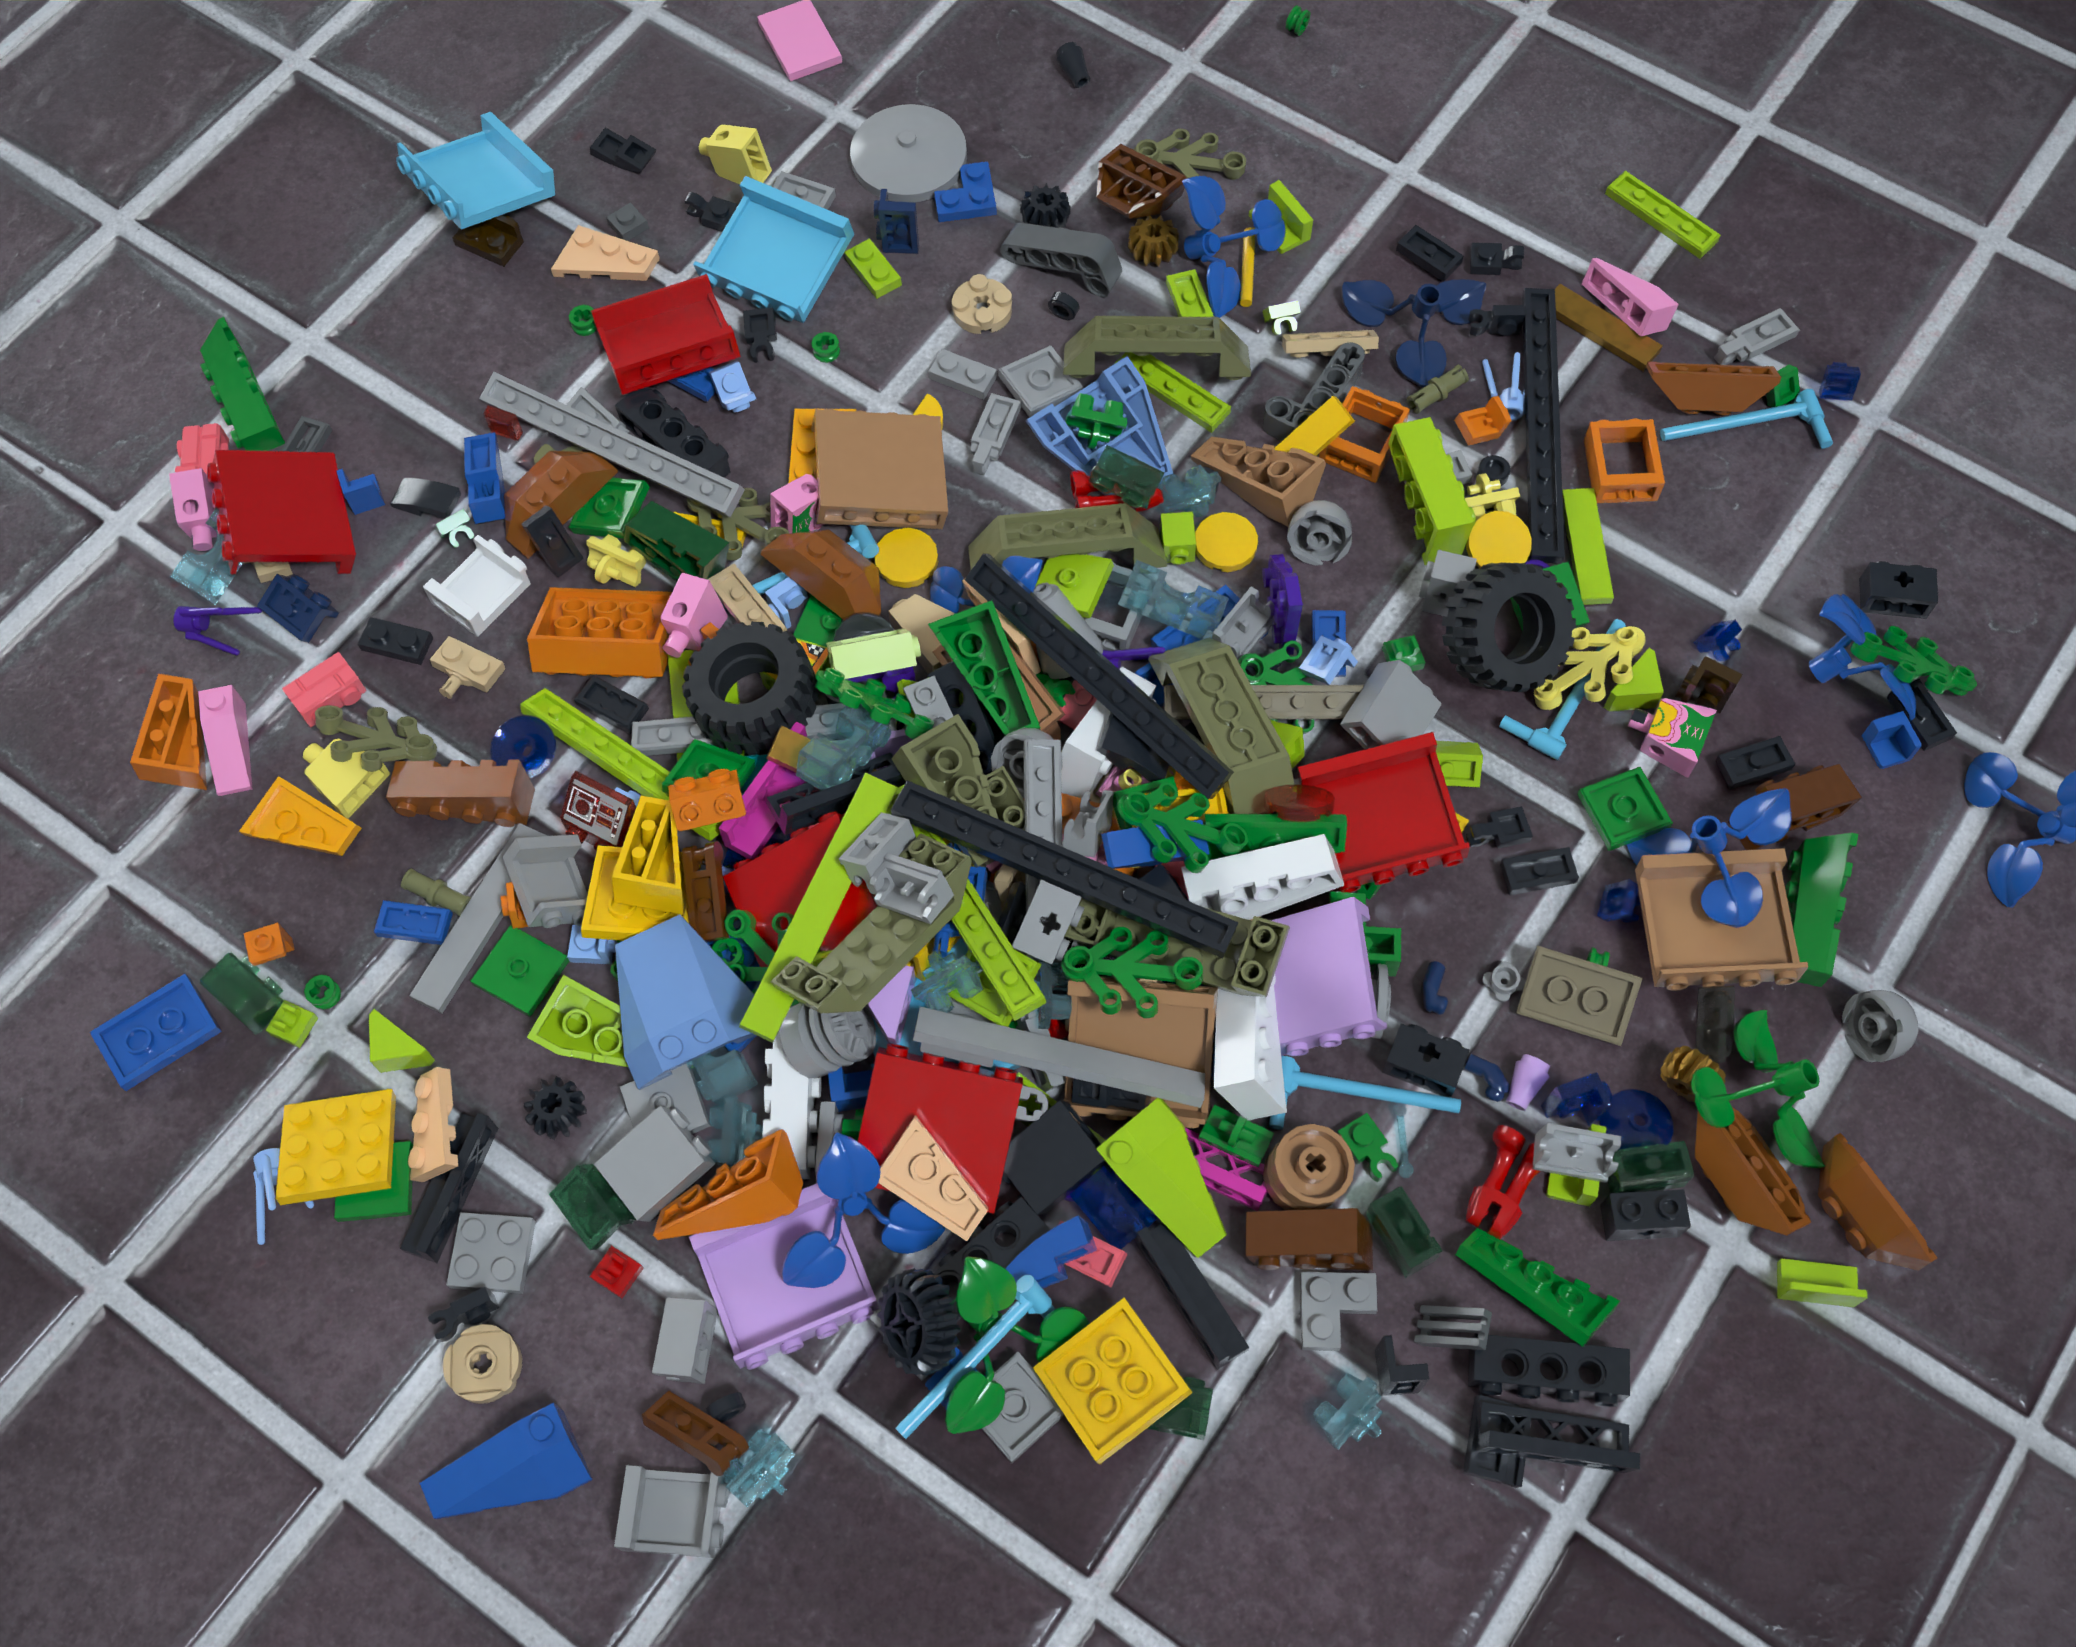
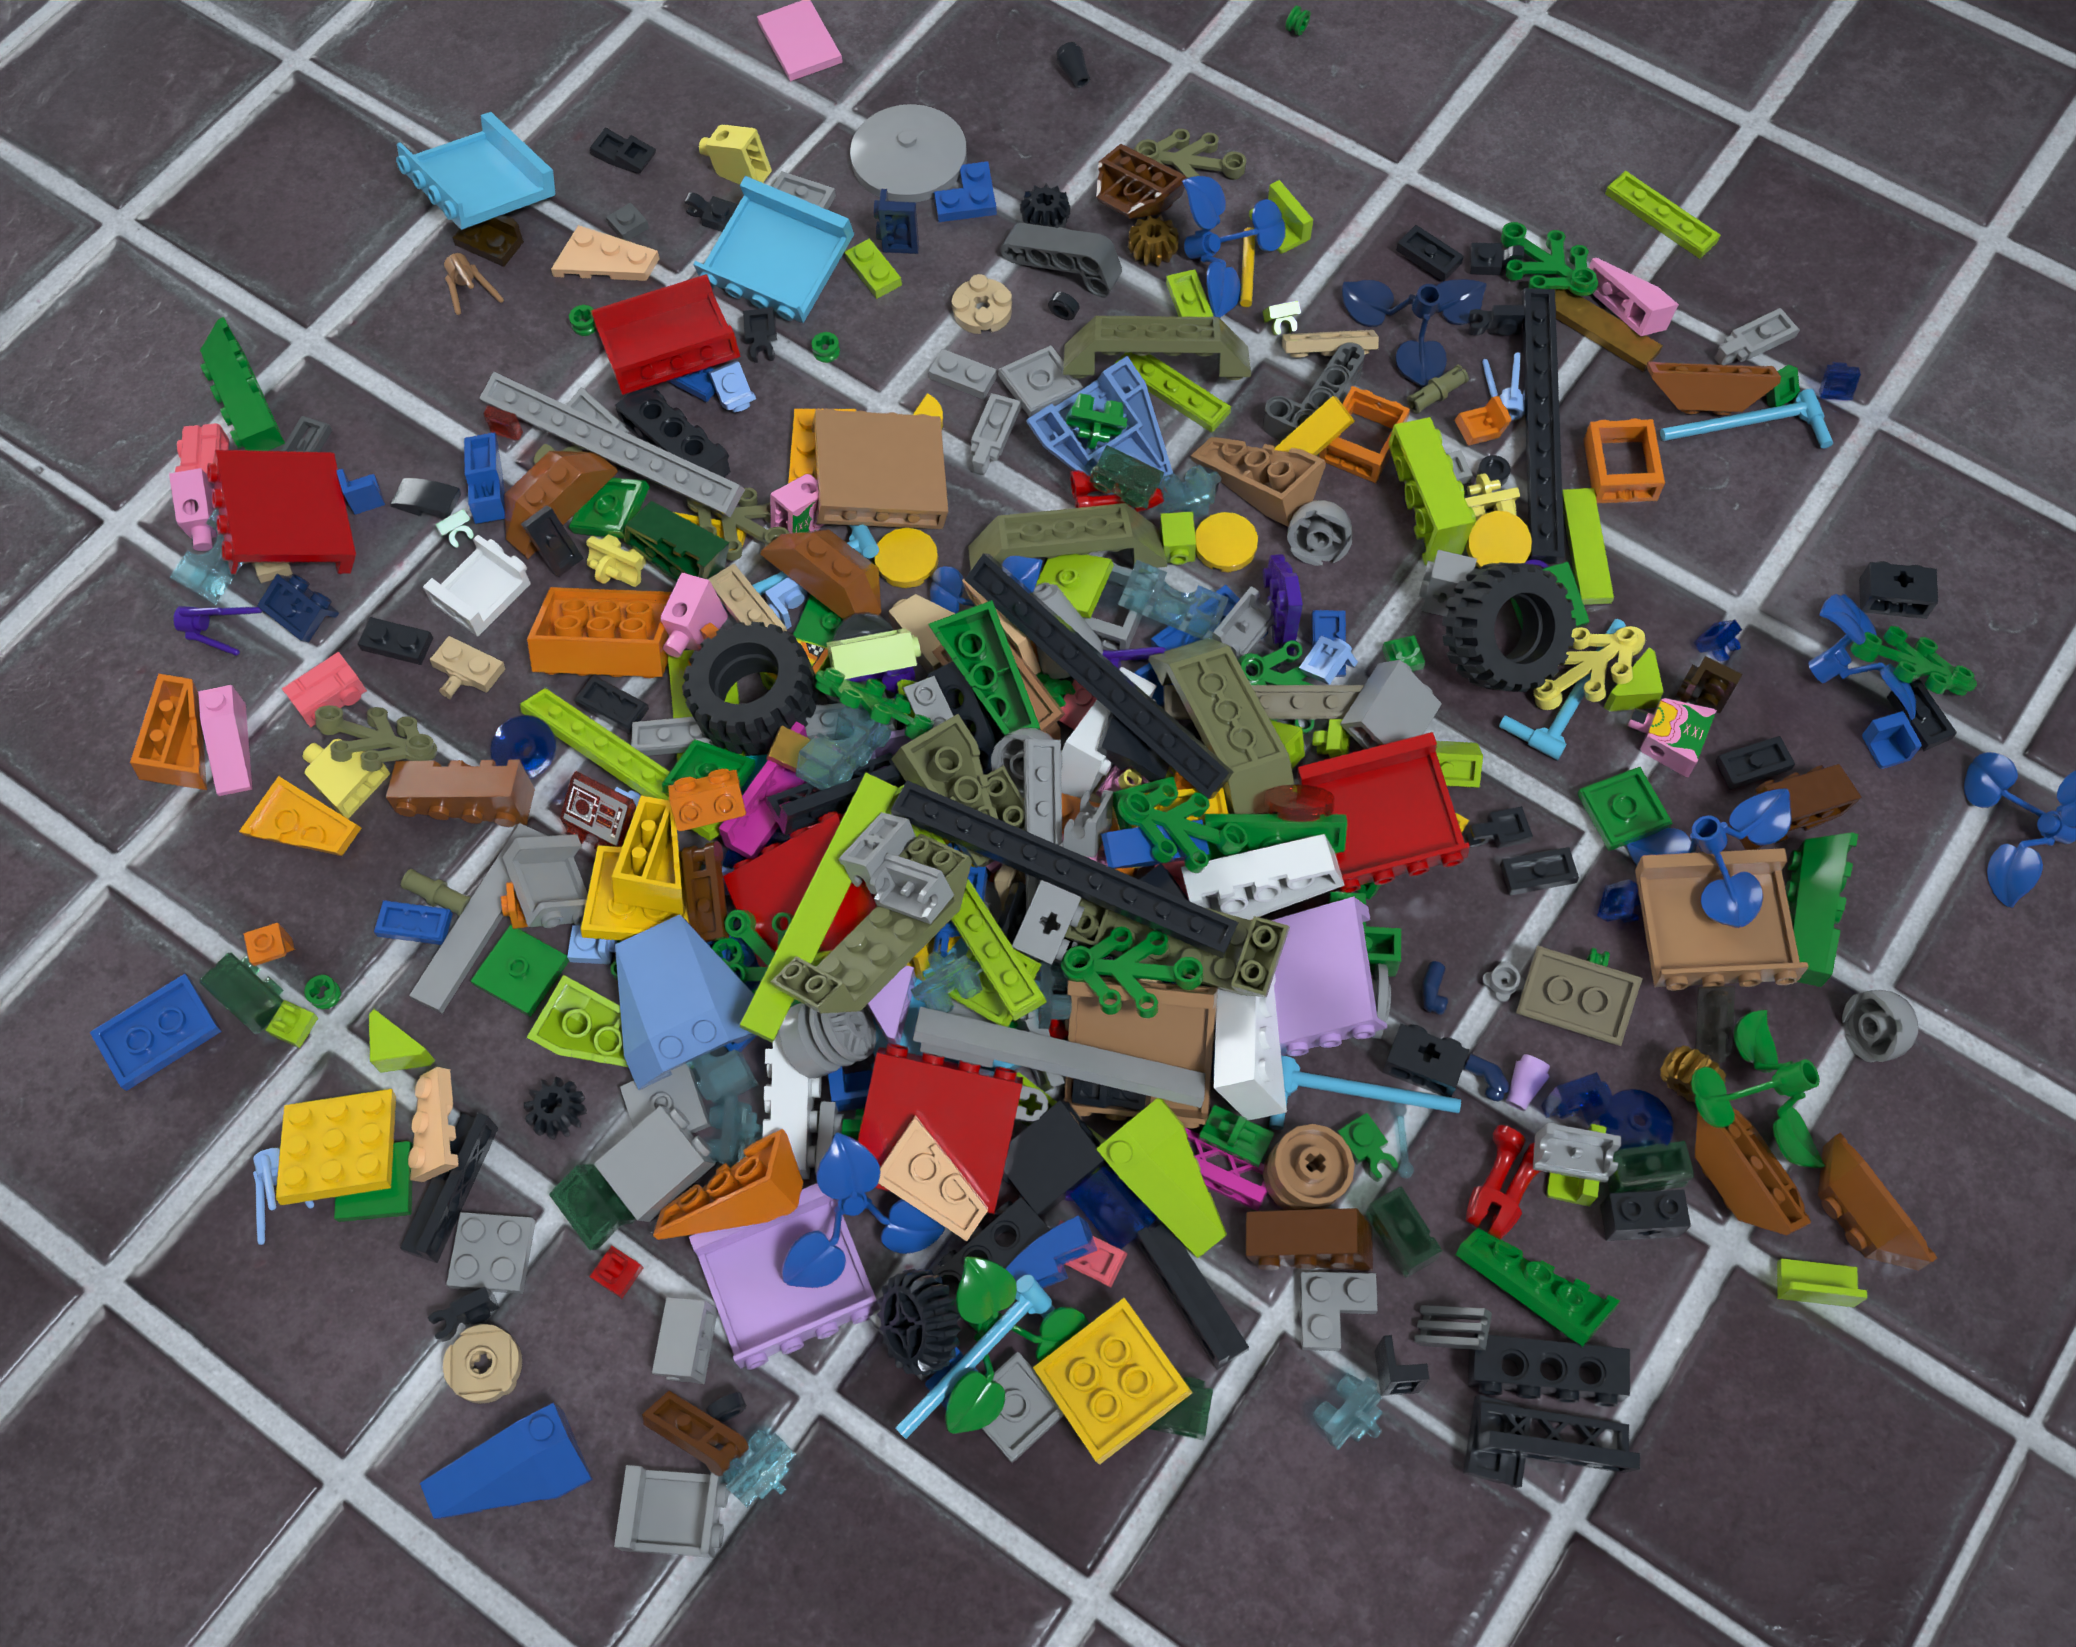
(462, 273): none -> medium nougat plant
(1333, 742): none -> lime tile
(1579, 281): none -> green plant

